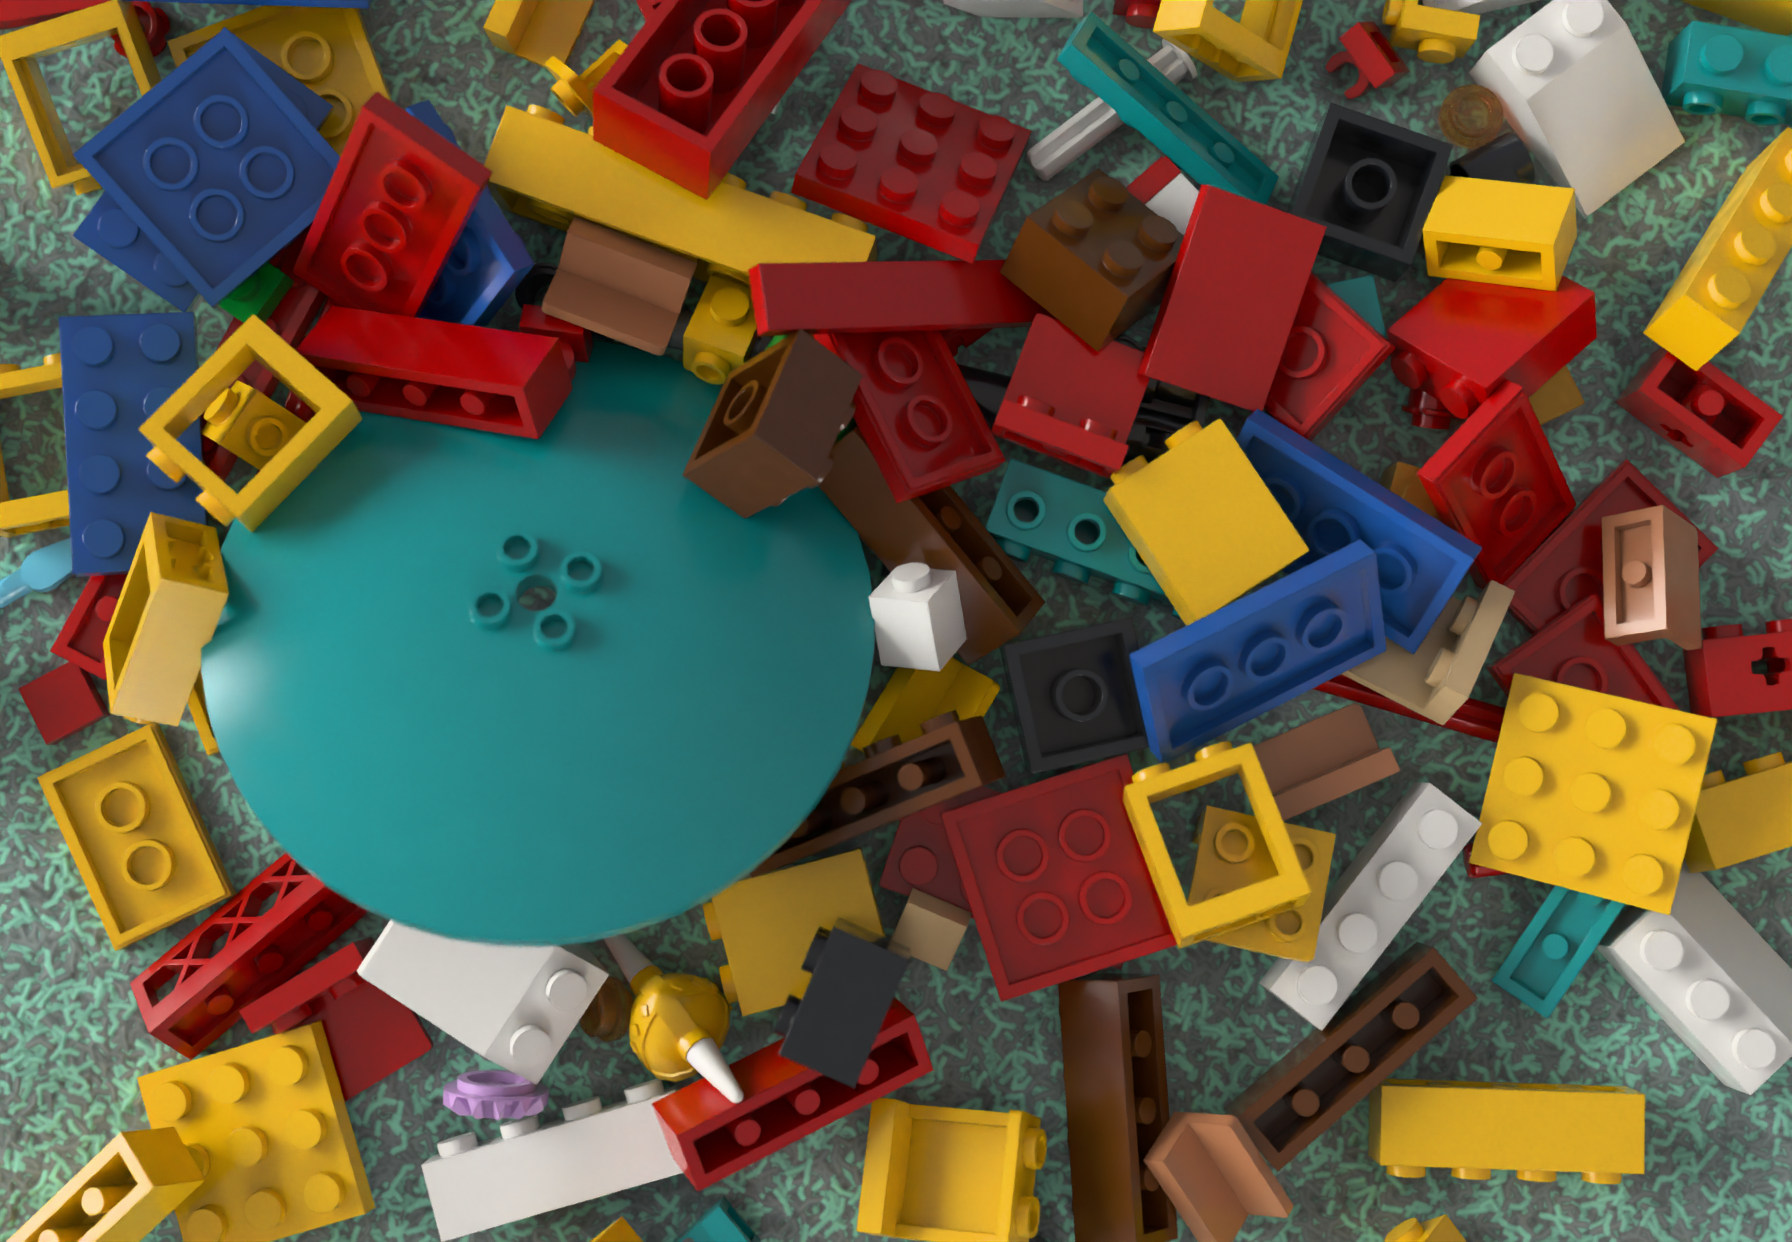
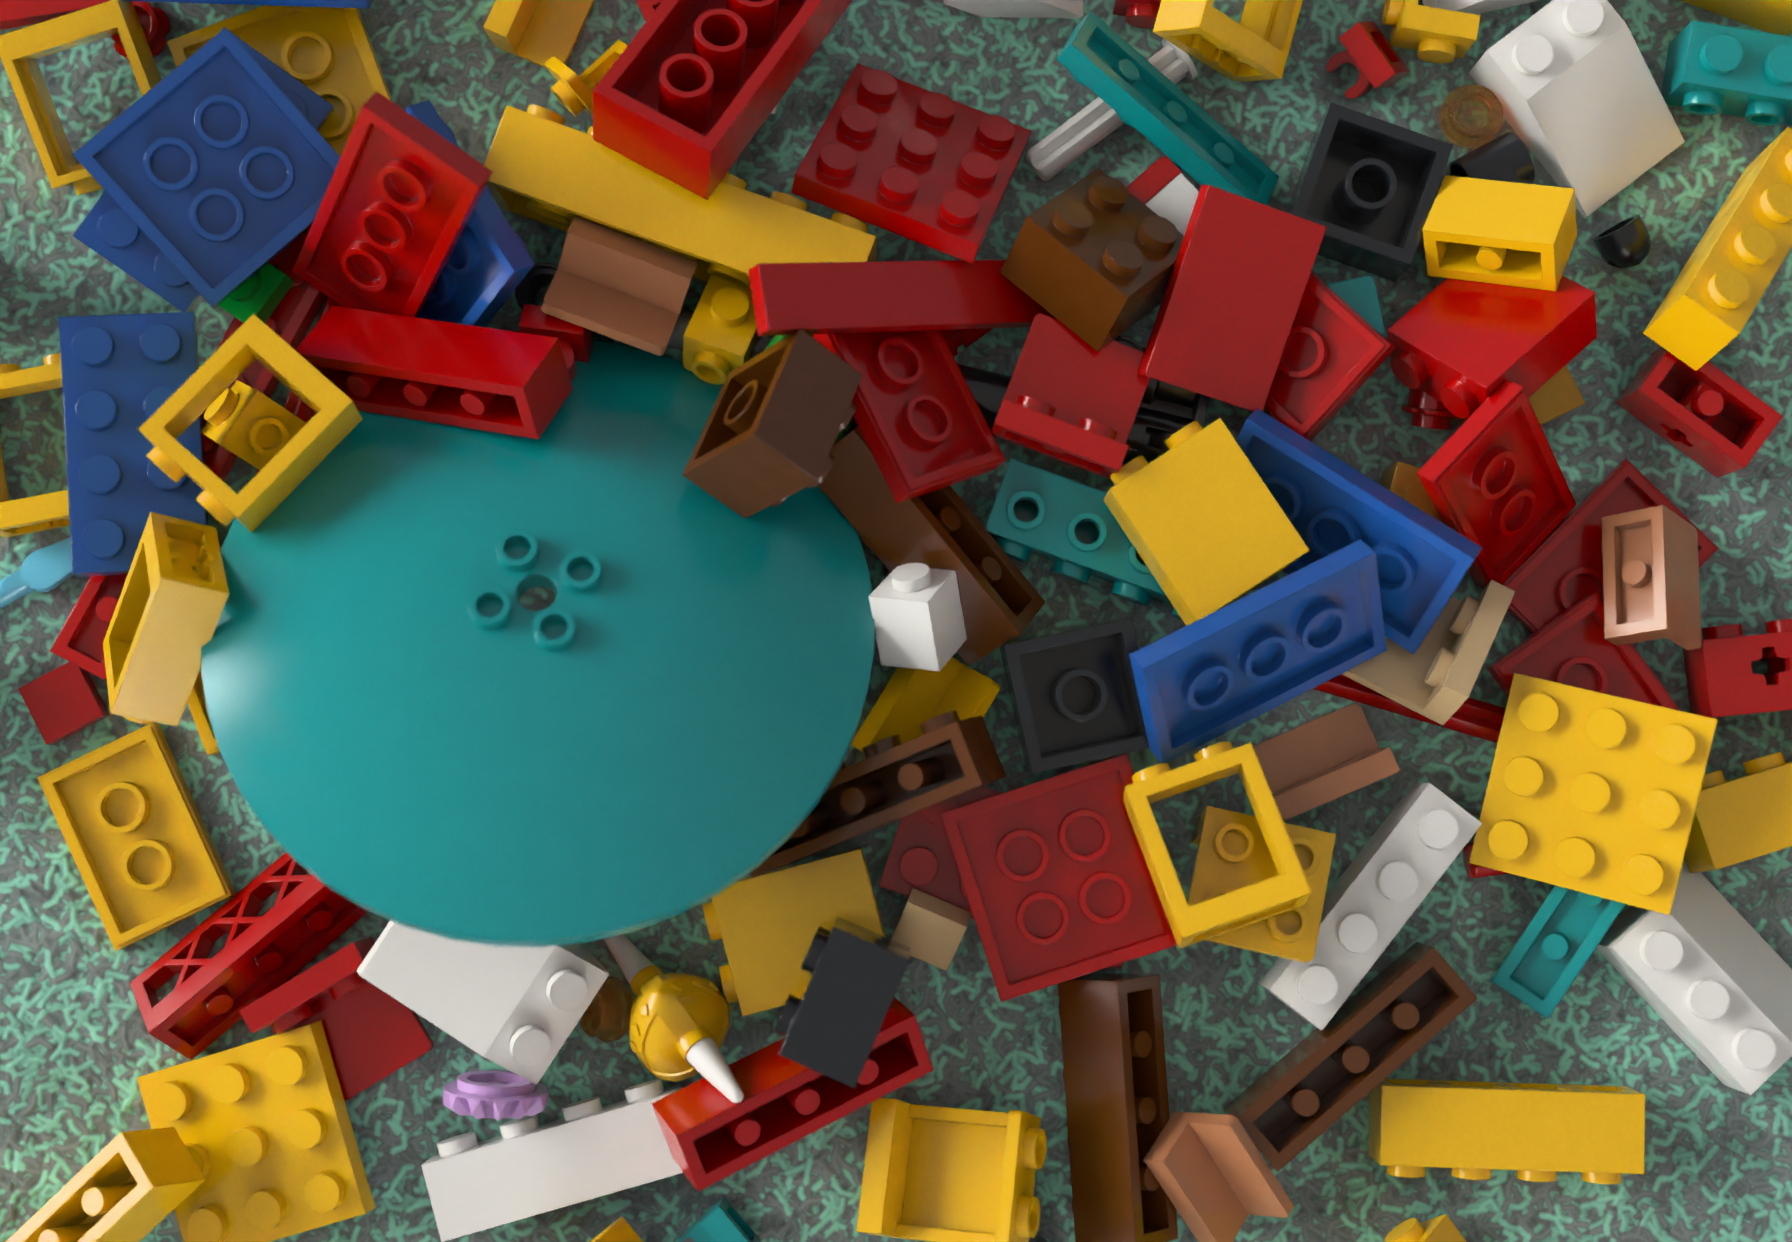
(1624, 243): none -> black hinge

